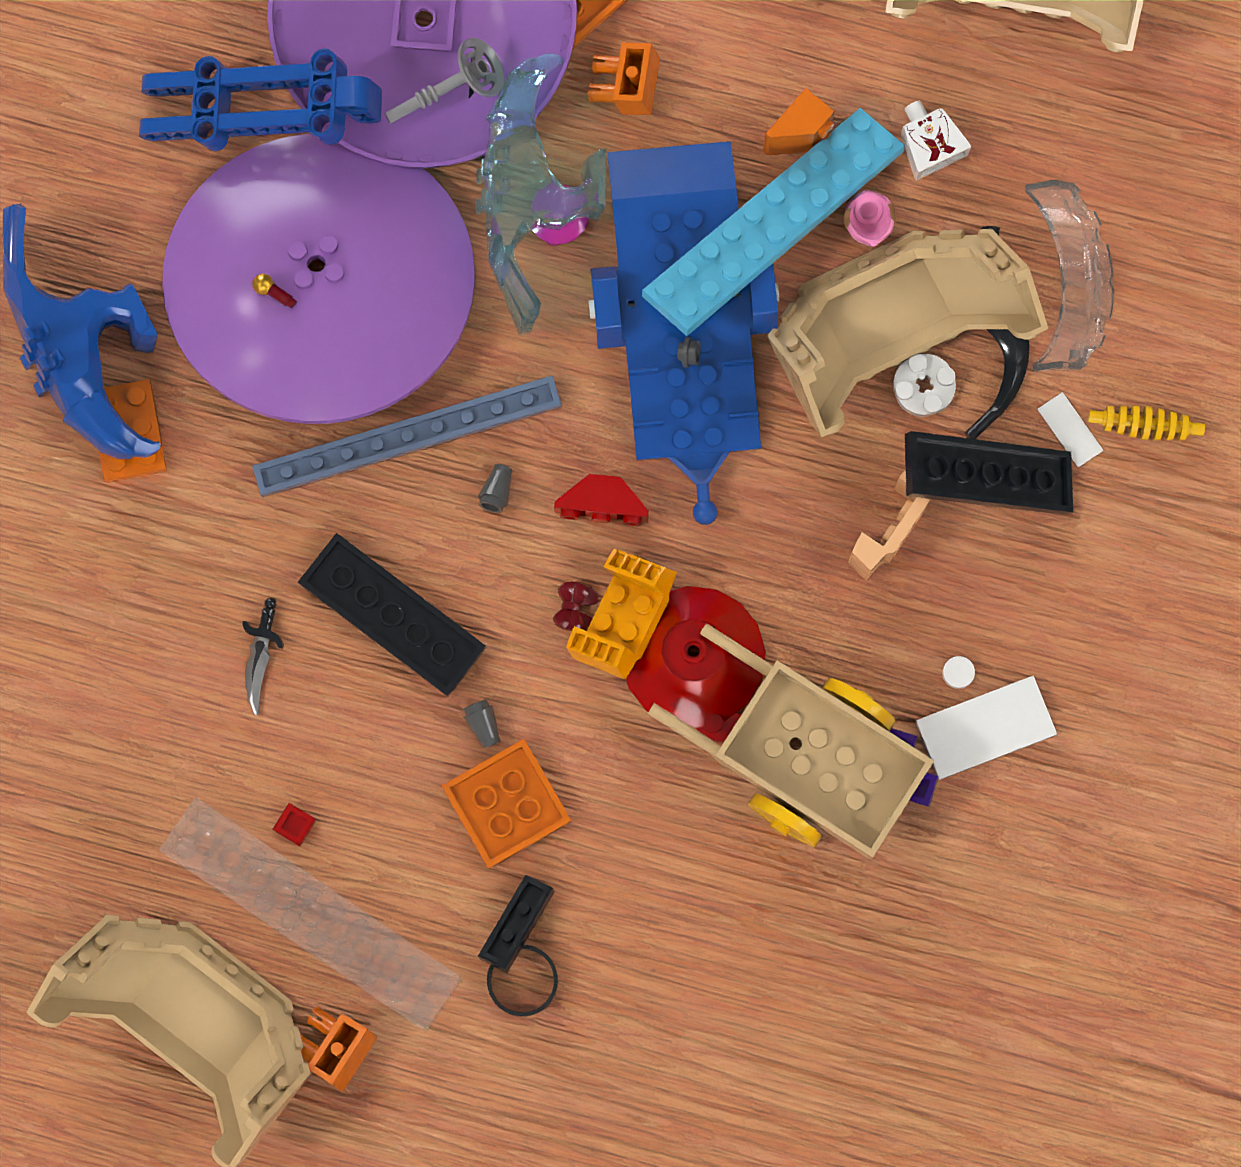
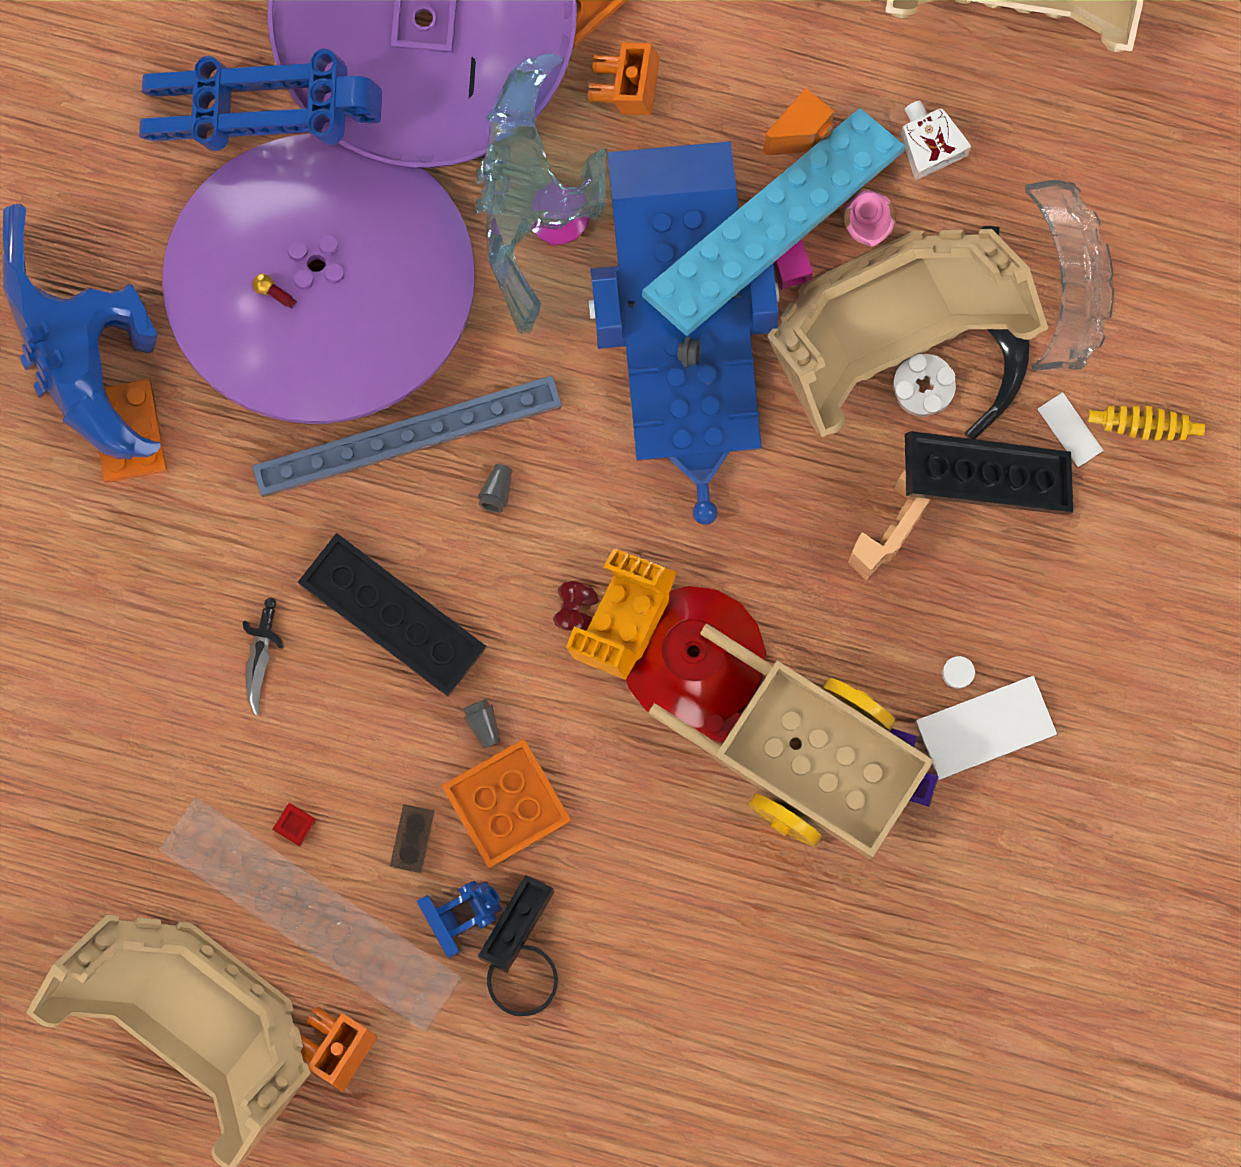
(412, 838): none -> clear smoke plate
(444, 924): none -> blue tile
(469, 73): light grey dish -> none
(602, 499): red slope -> none
(793, 267): none -> dark pink brick

